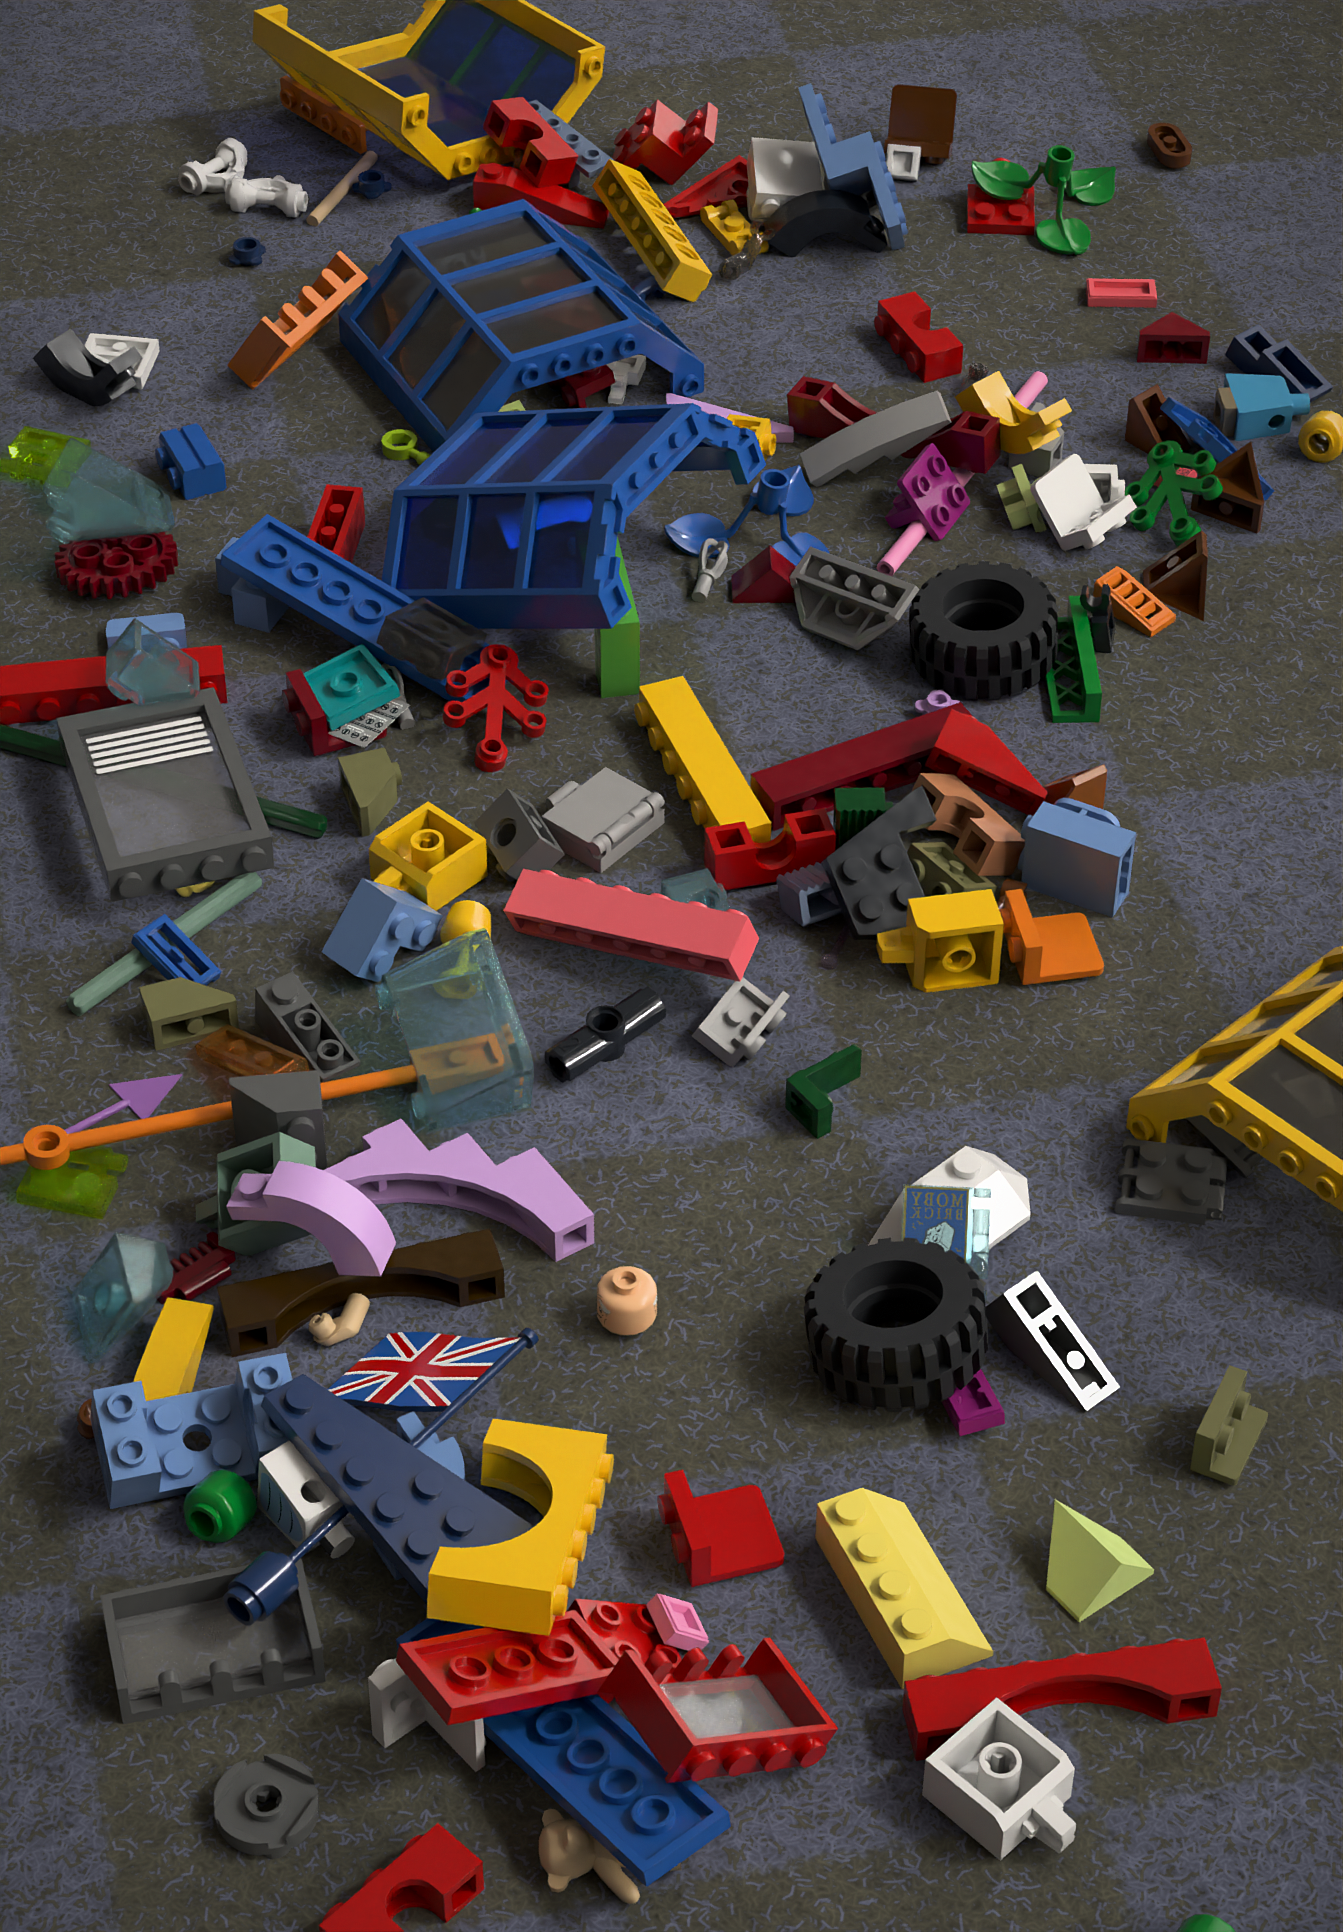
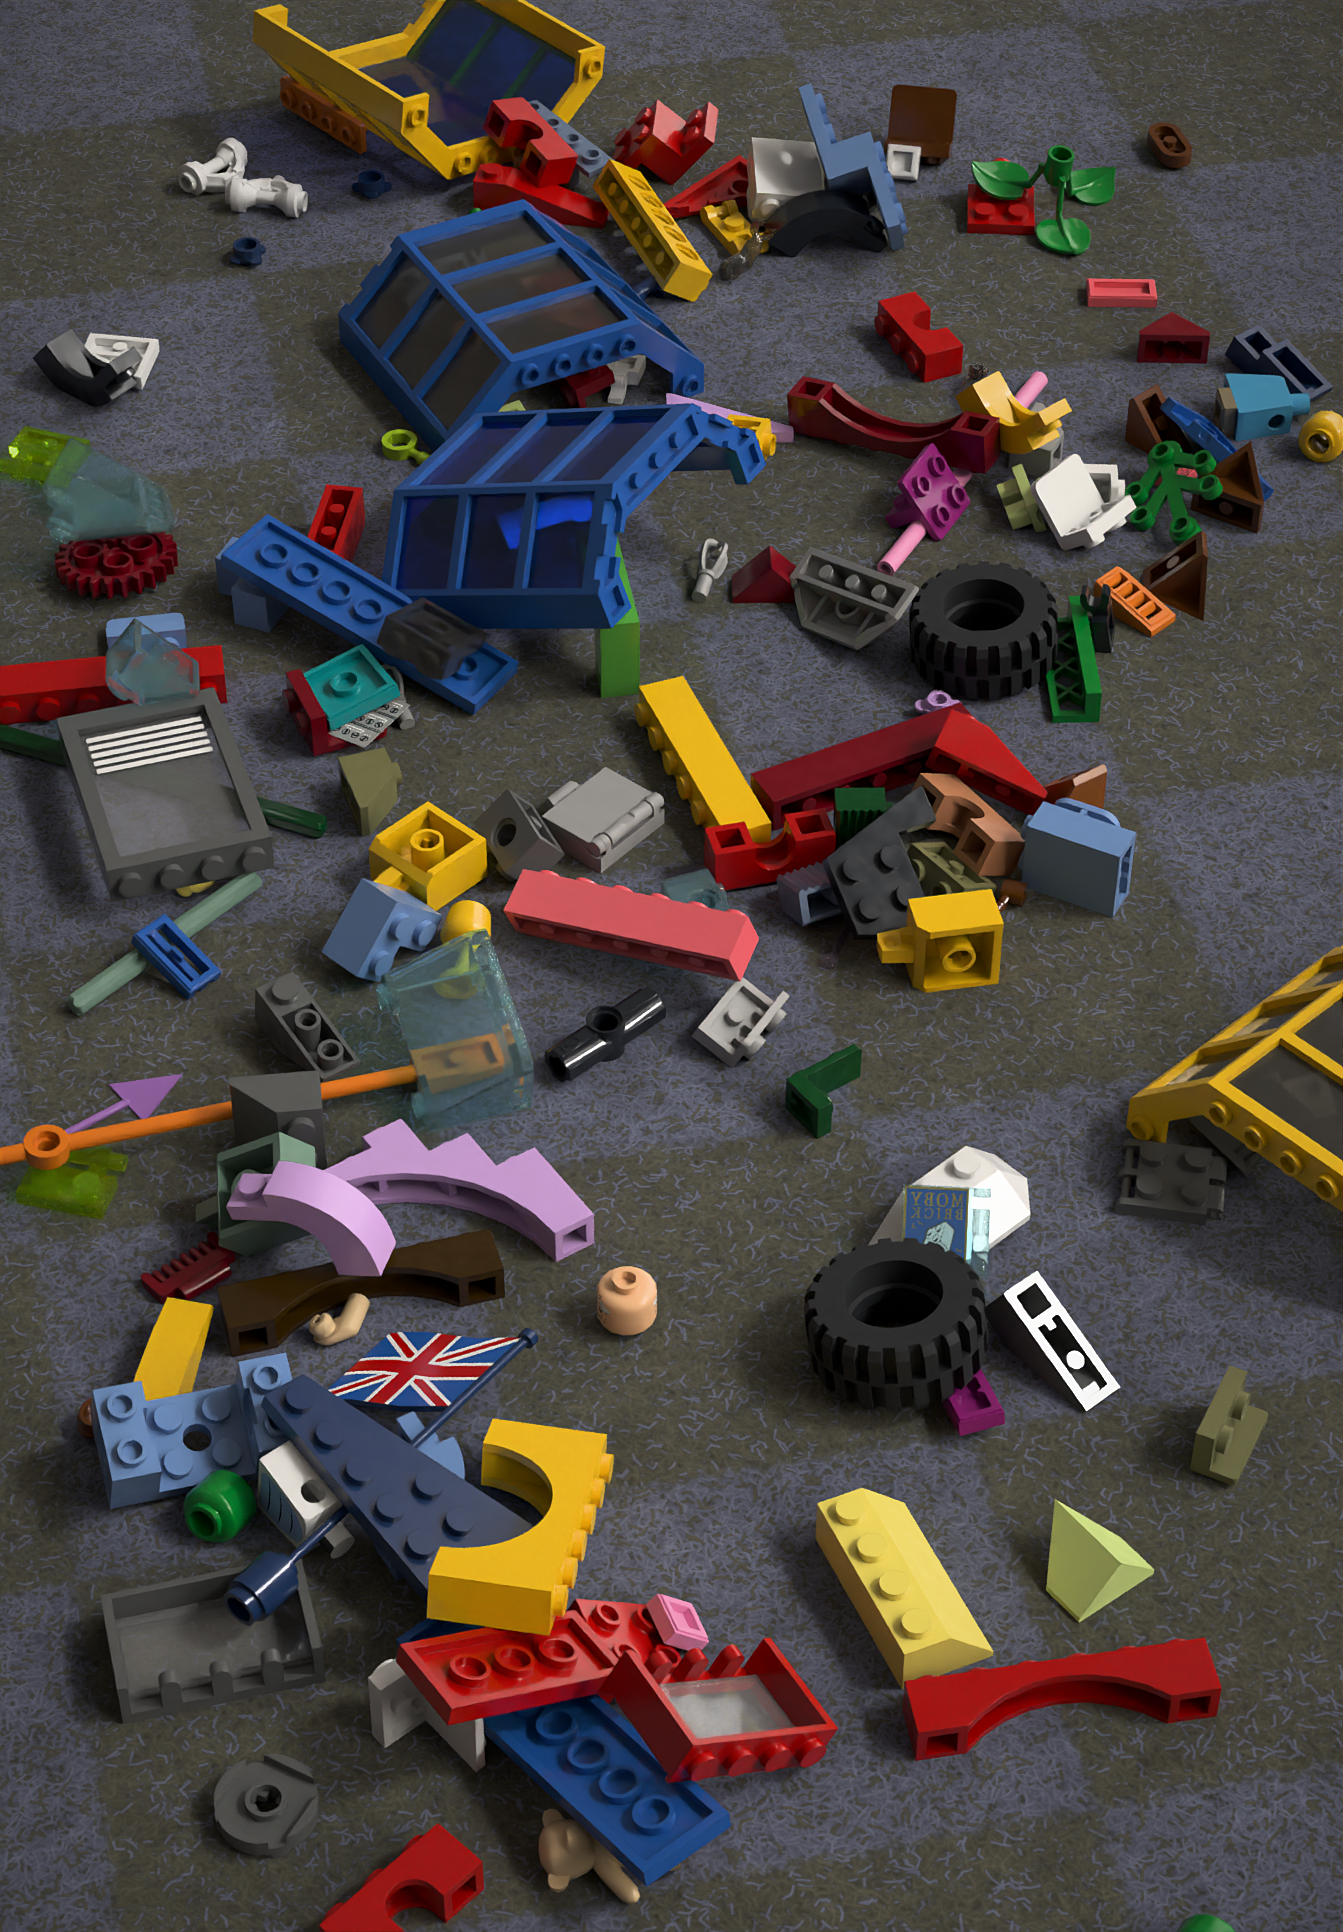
(120, 1290): clear light blue slope -> none
(185, 1011): olive slope -> none
(190, 462): blue brick -> none
(247, 1054): clear orange tile -> none
(275, 342): orange window -> none
(341, 189): tan bar -> none
(498, 664): red plant -> none
(720, 1531): red bracket -> none
(774, 493): blue plant -> none
(878, 435): light grey slope -> none
(1002, 1782): white hinge -> none
(1048, 945): orange bracket -> none

